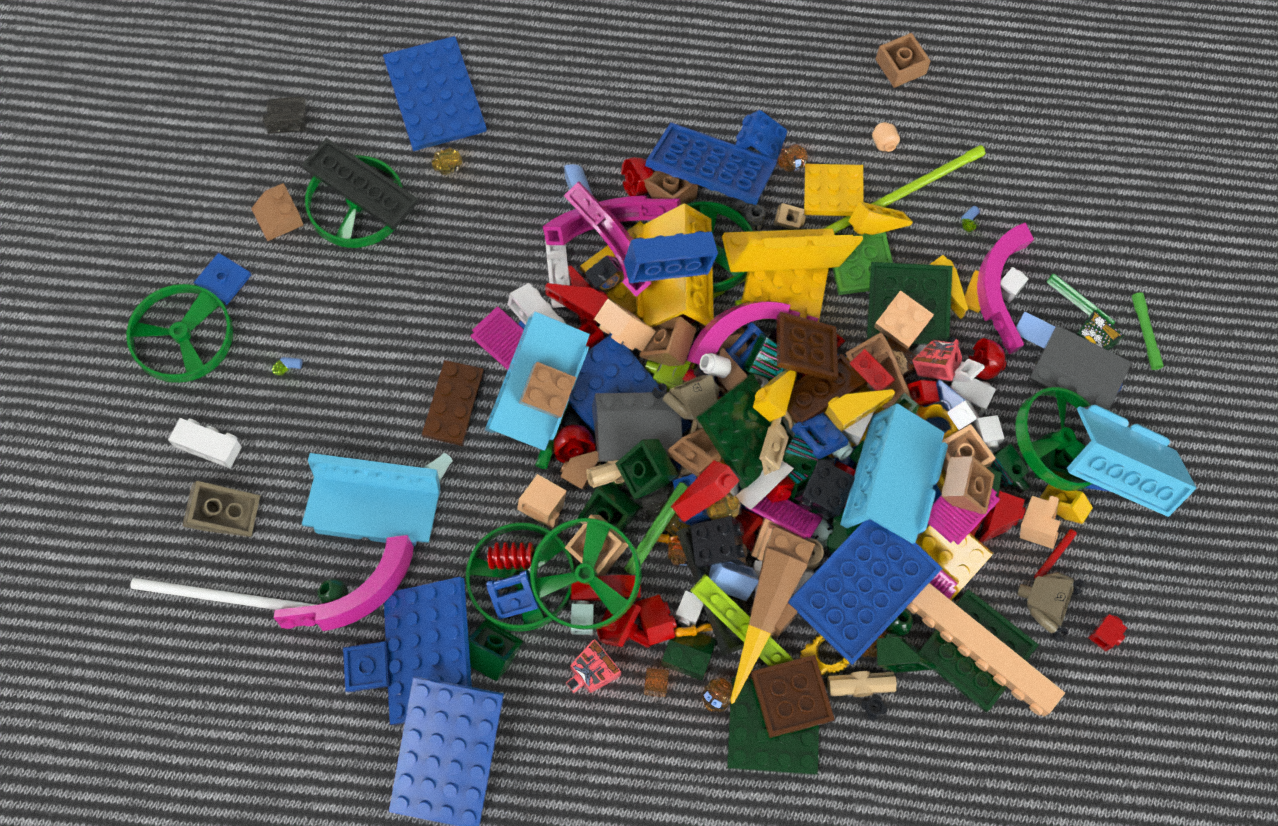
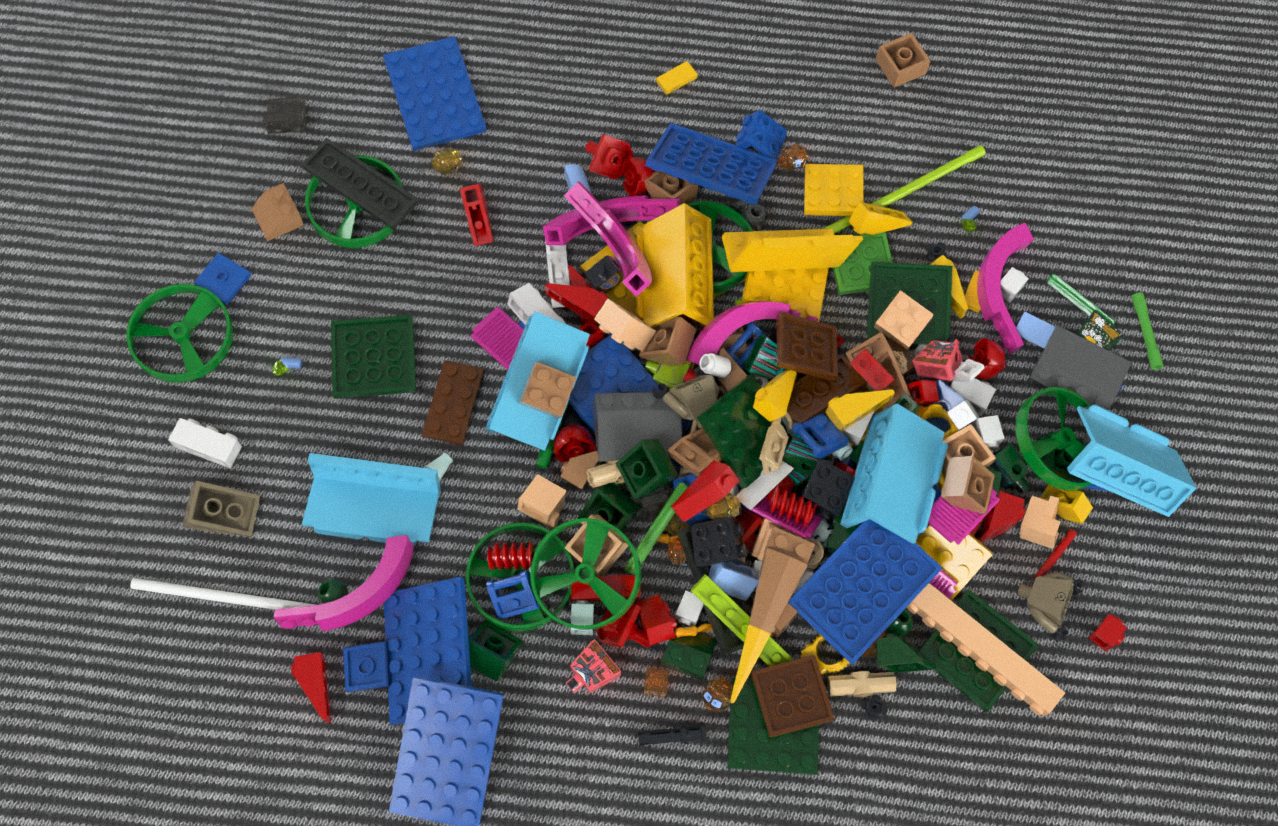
(312, 678): none -> red slope
(373, 356): none -> dark green plate
(477, 214): none -> red slope
(608, 156): none -> red piece
(670, 256): blue brick -> none
(676, 77): none -> yellow tile
(683, 734): none -> black pin
(792, 507): none -> red piece
(796, 214): tan brick -> none
(885, 136): light nougat head -> none
(939, 247): none -> black plate

